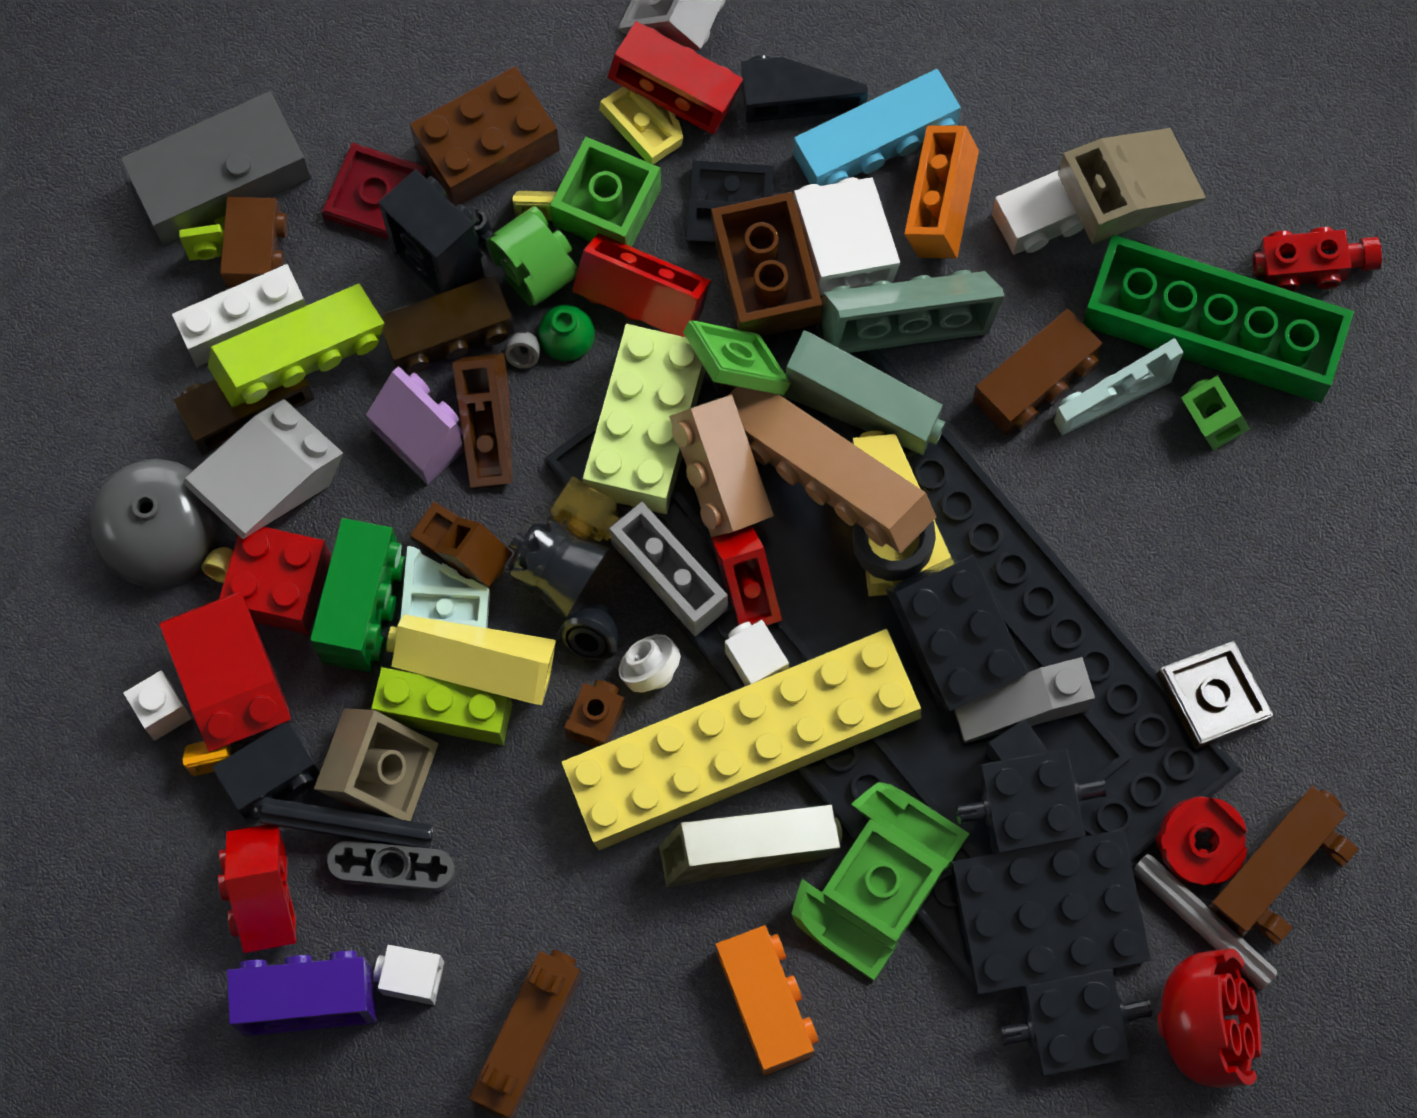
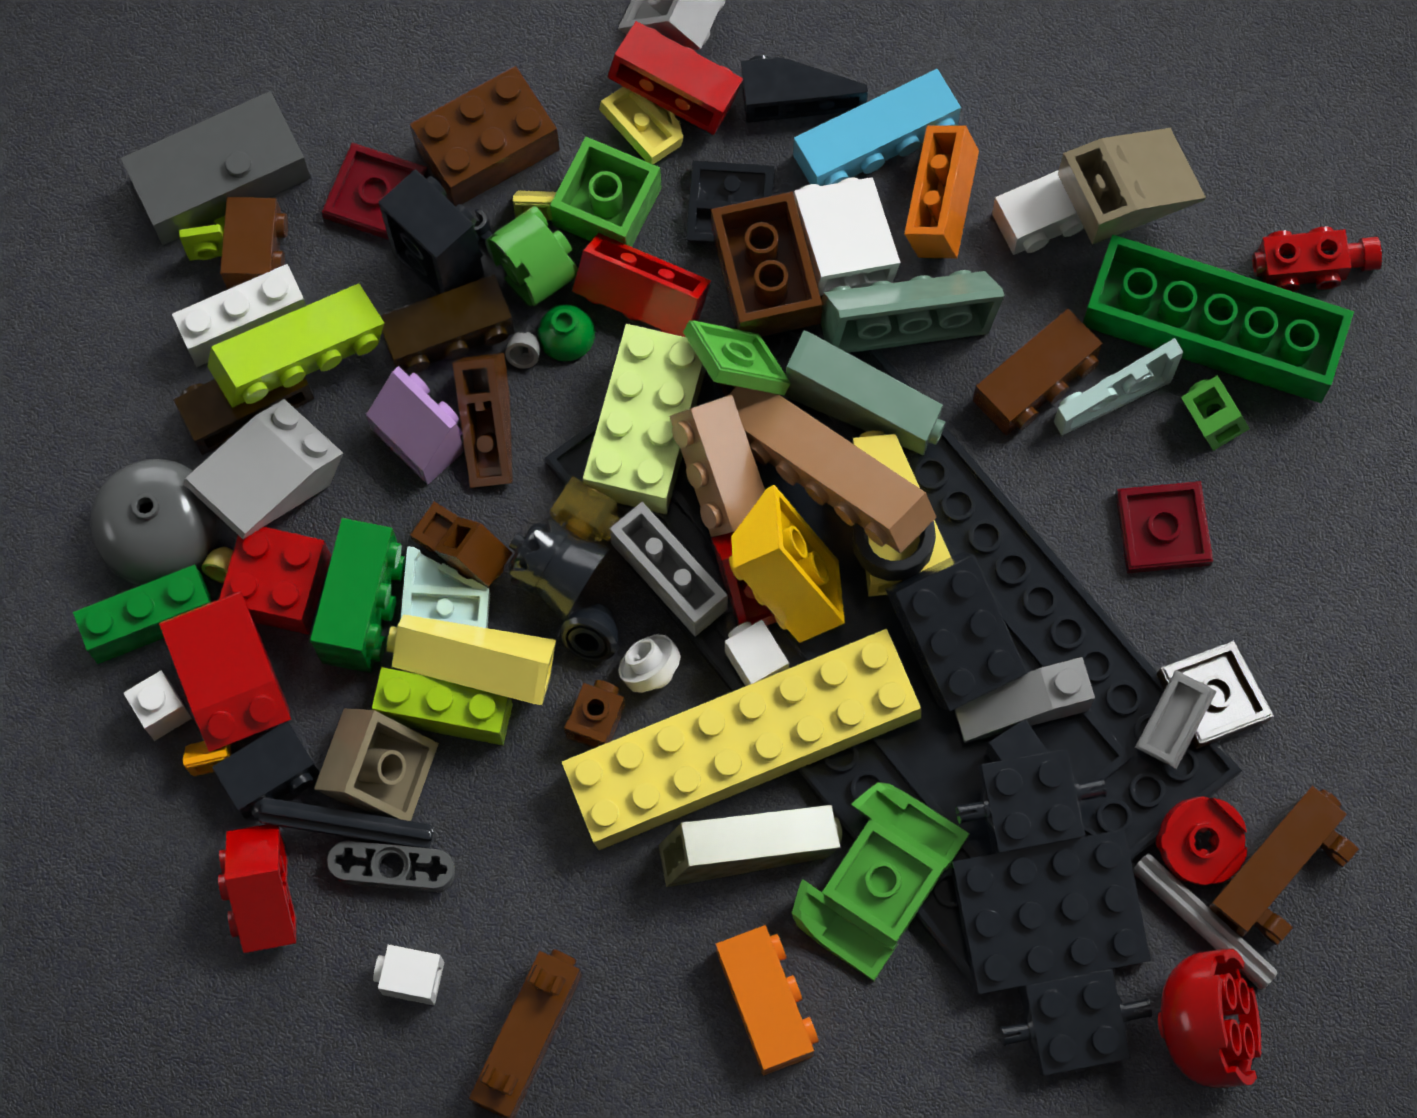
(134, 616): none -> green brick
(301, 994): dark purple brick -> none
(788, 567): none -> yellow slope
(1164, 527): none -> dark red tile
(1176, 719): none -> light grey tile

